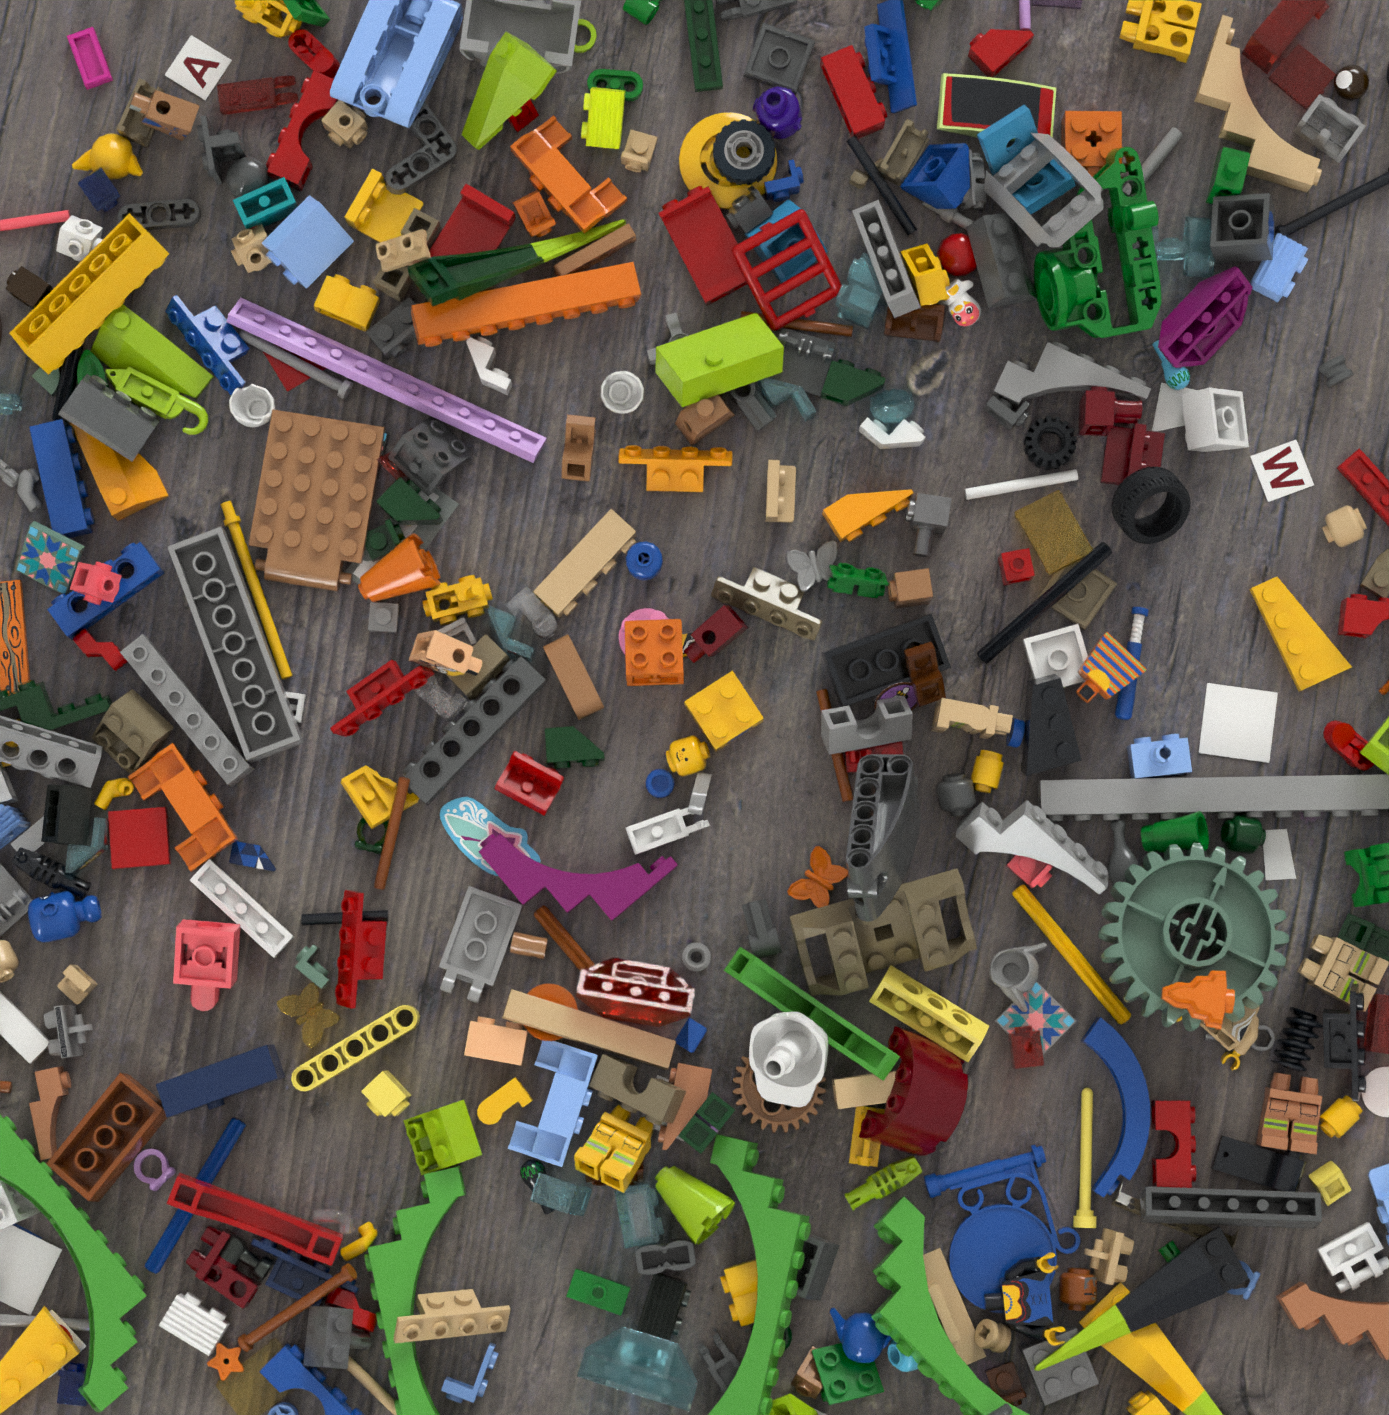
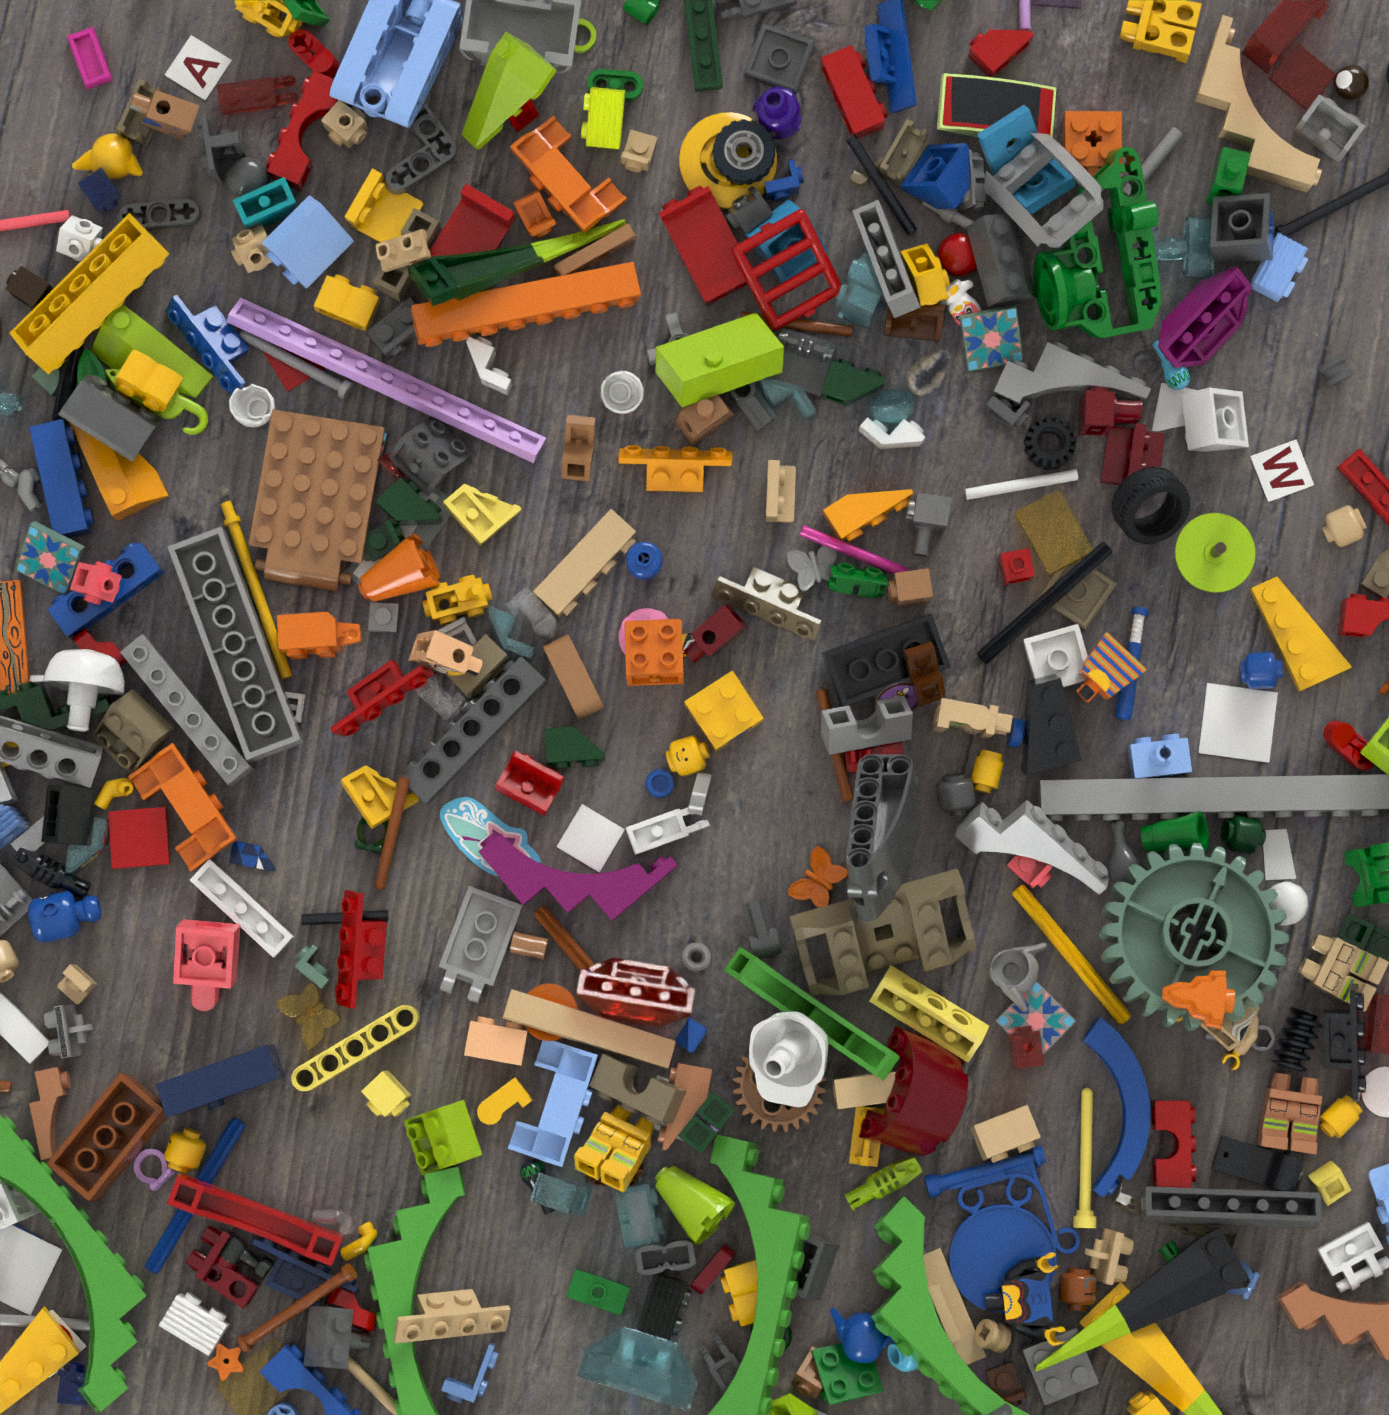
(83, 676): none -> white piece
(148, 381): none -> yellow brick
(185, 1150): none -> yellow head
(314, 634): none -> orange hinge
(479, 512): none -> light yellow wing
(590, 838): none -> white sticker
(712, 1269): none -> dark red beam
(851, 550): none -> dark pink bar
(991, 338): none -> tile
(1006, 1133): none -> tan brick
(1215, 552): none -> lime piece
(1261, 670): none -> blue head
(1292, 900): none -> white hair

